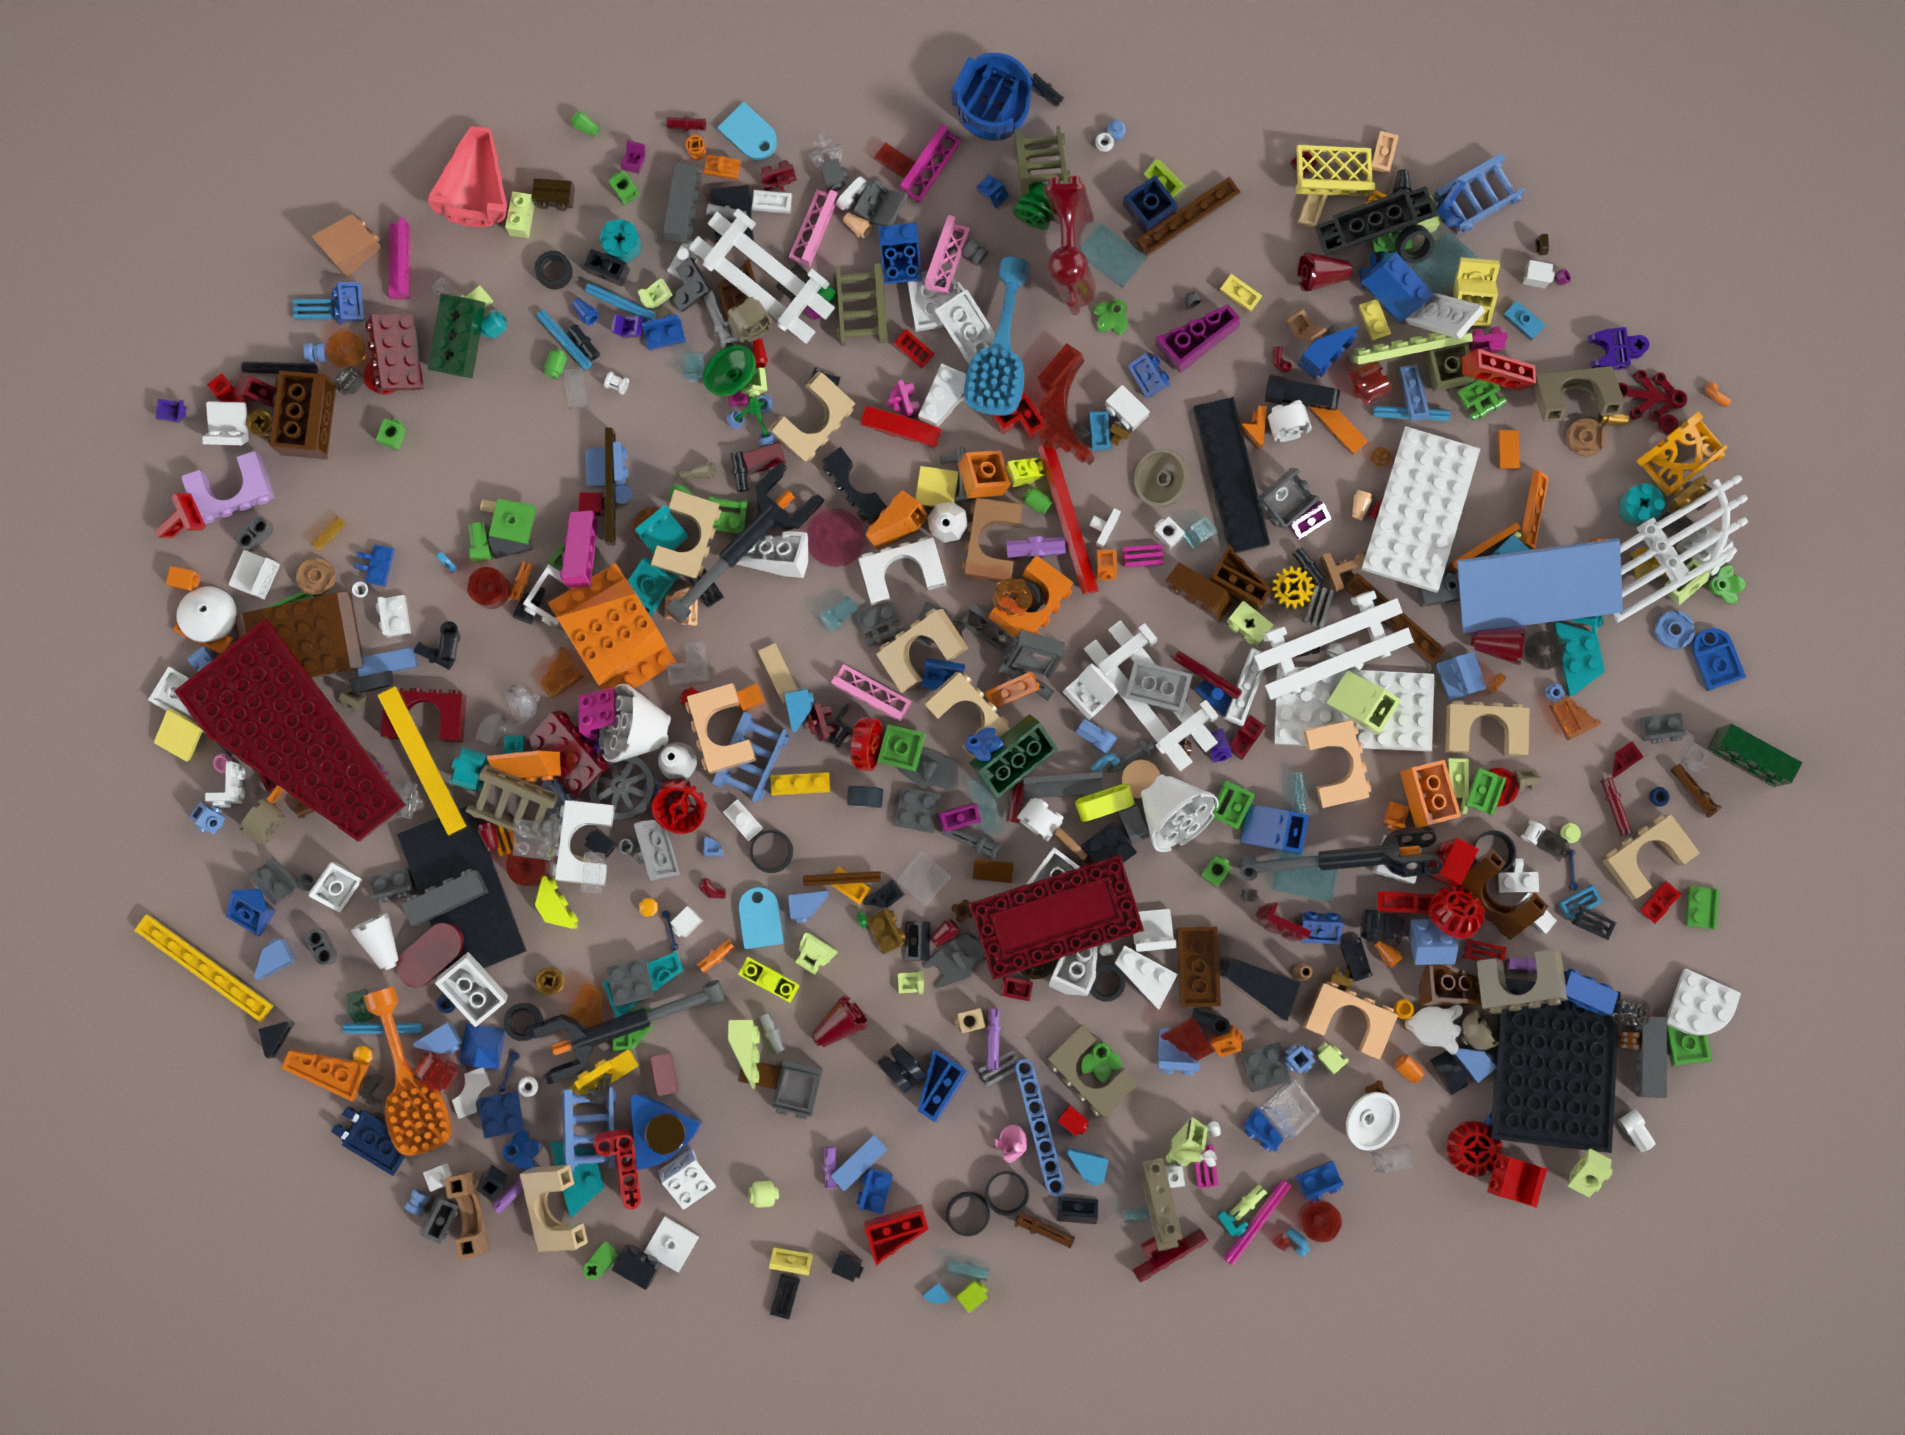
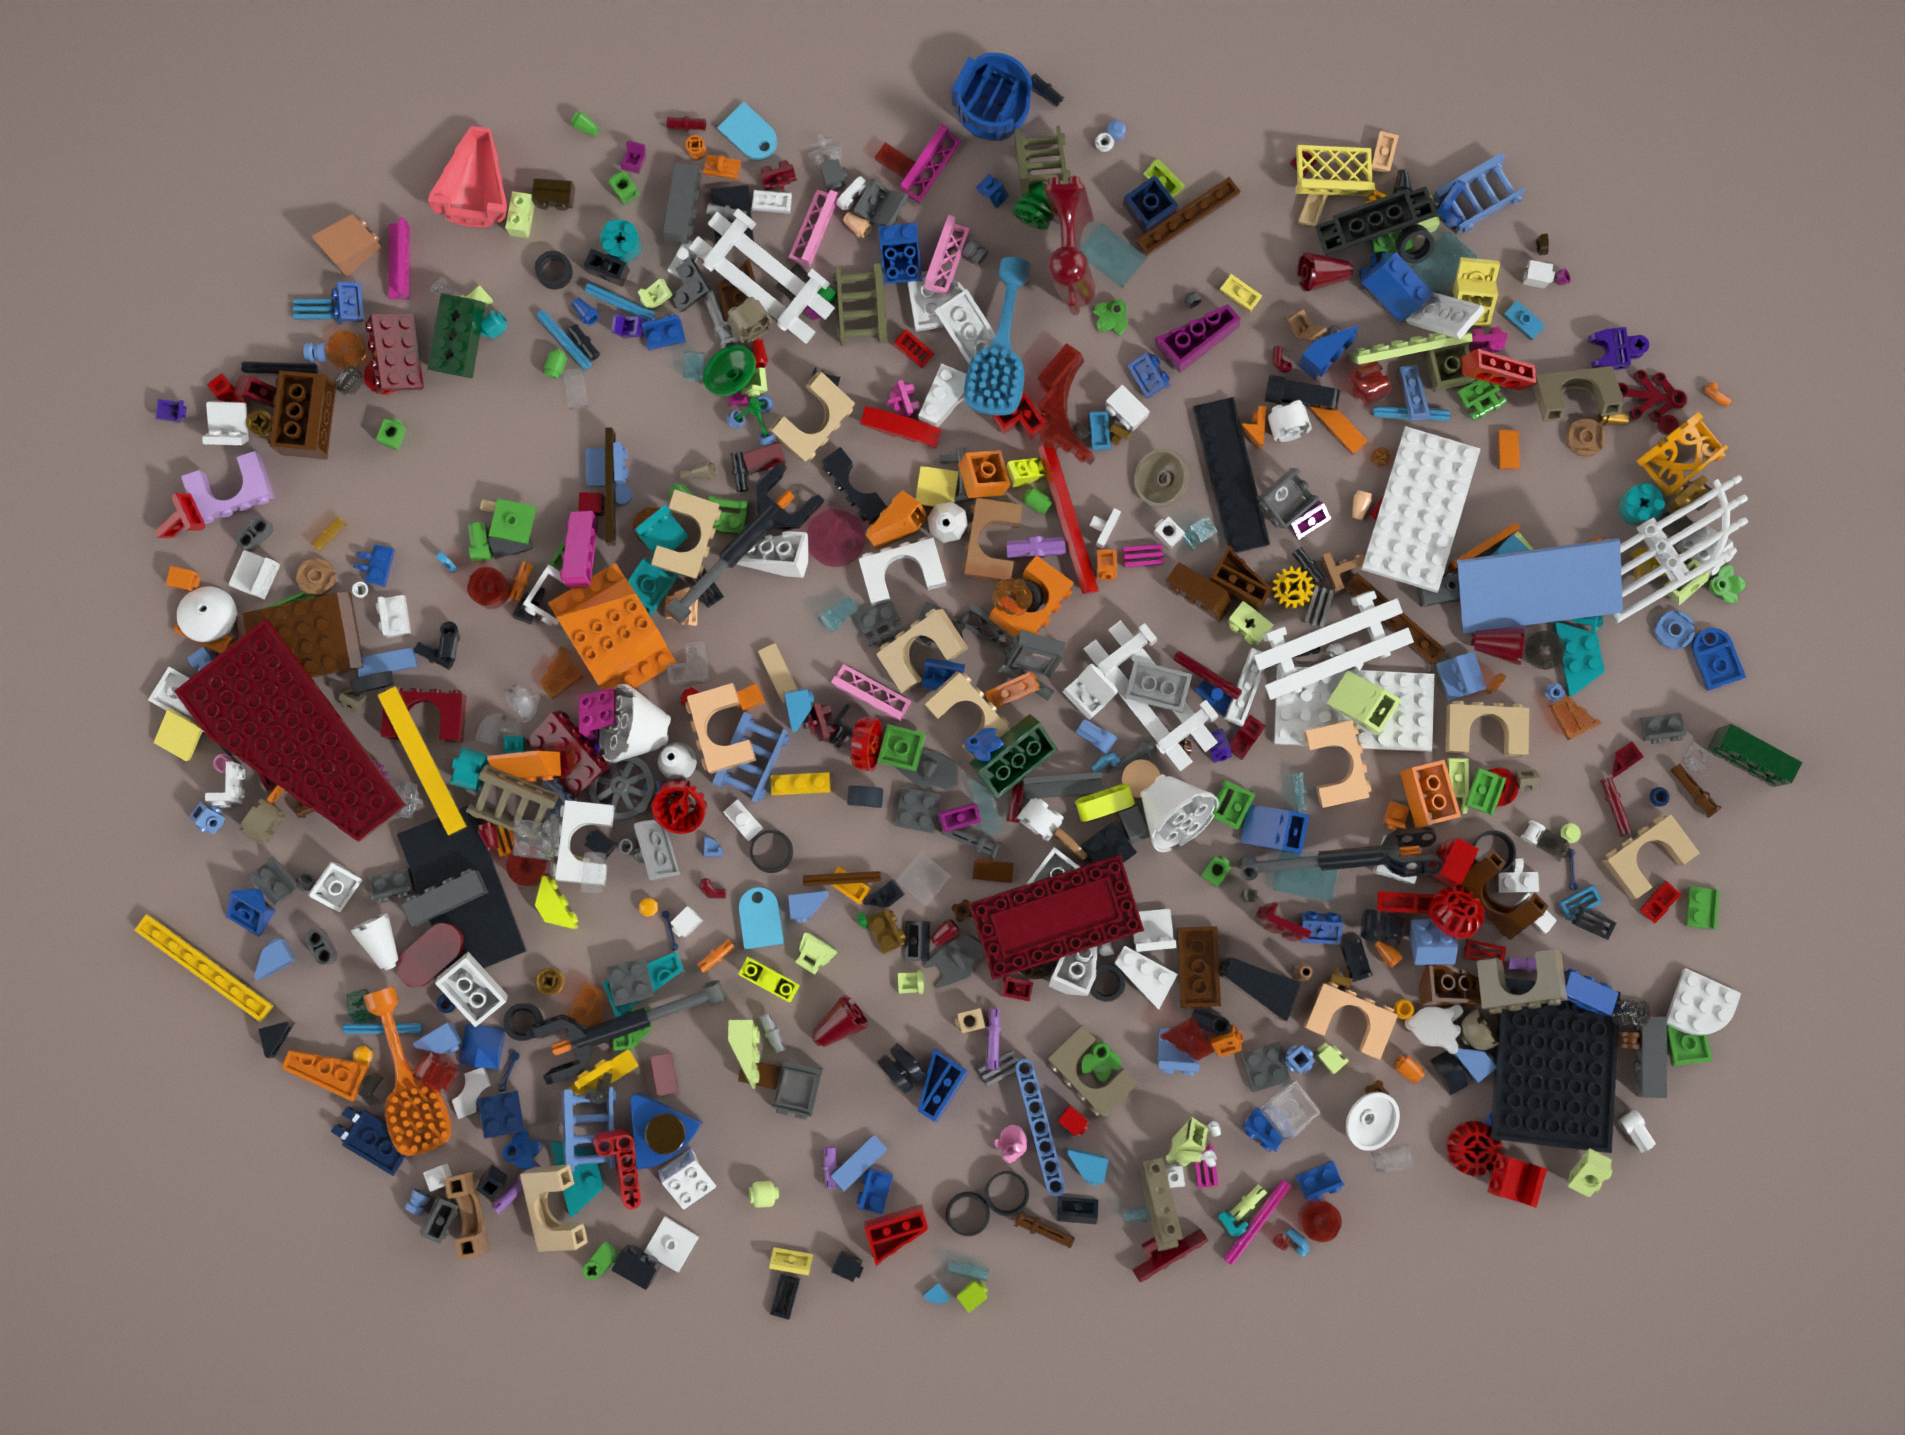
(522, 1089): white plate -> none
(616, 382): white bush -> none
(1374, 320): light yellow plate -> none
(1534, 509): orange tile -> none

